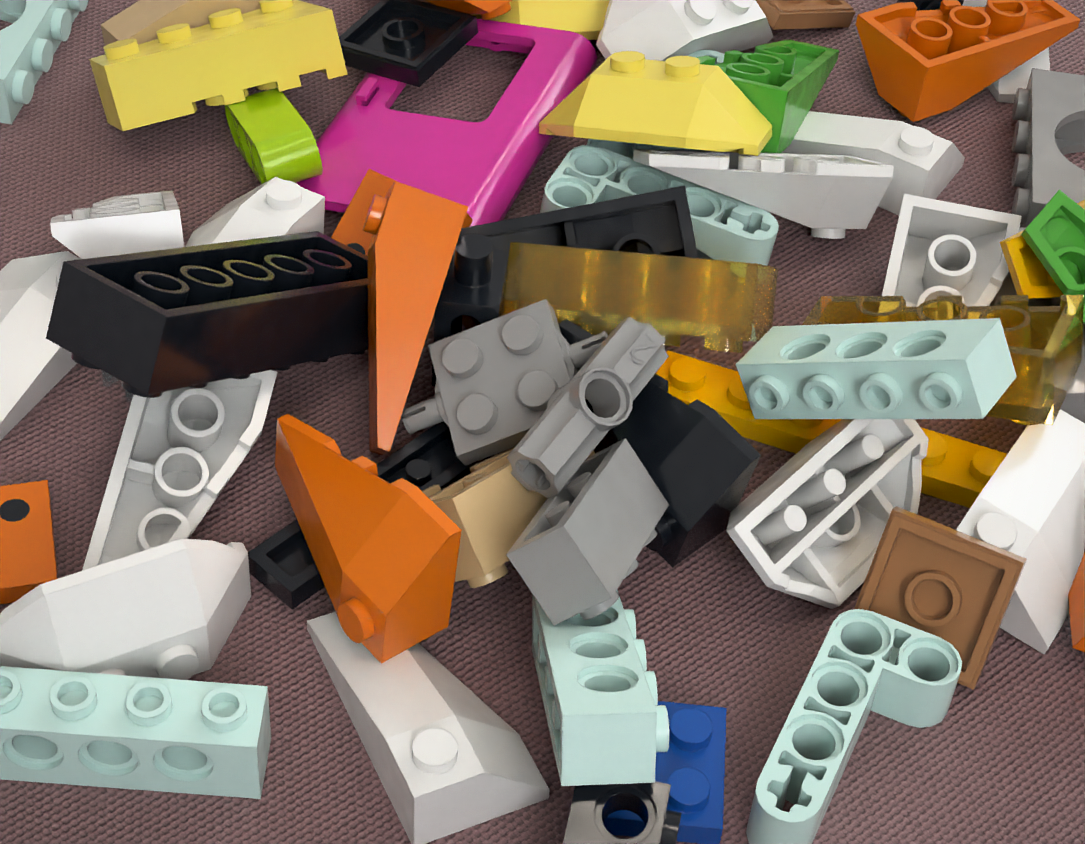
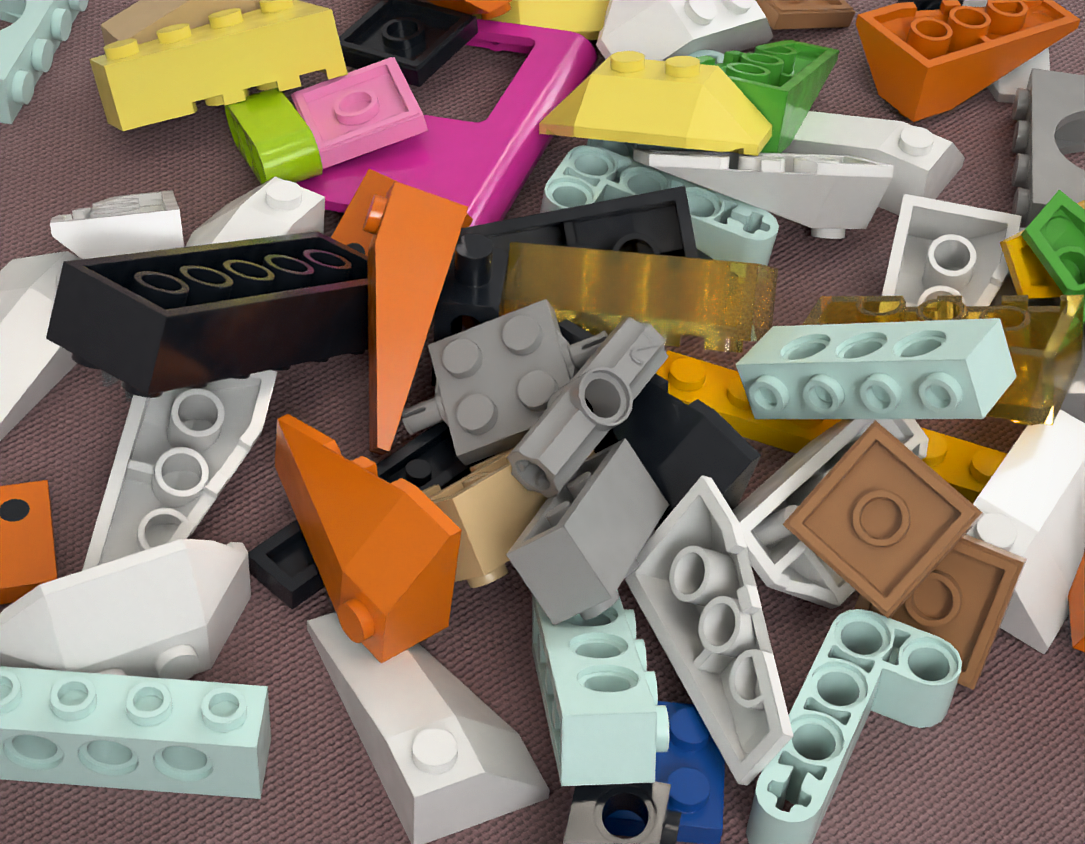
(360, 111): none -> bright pink plate
(710, 622): none -> white wedge
(882, 519): none -> medium nougat tile

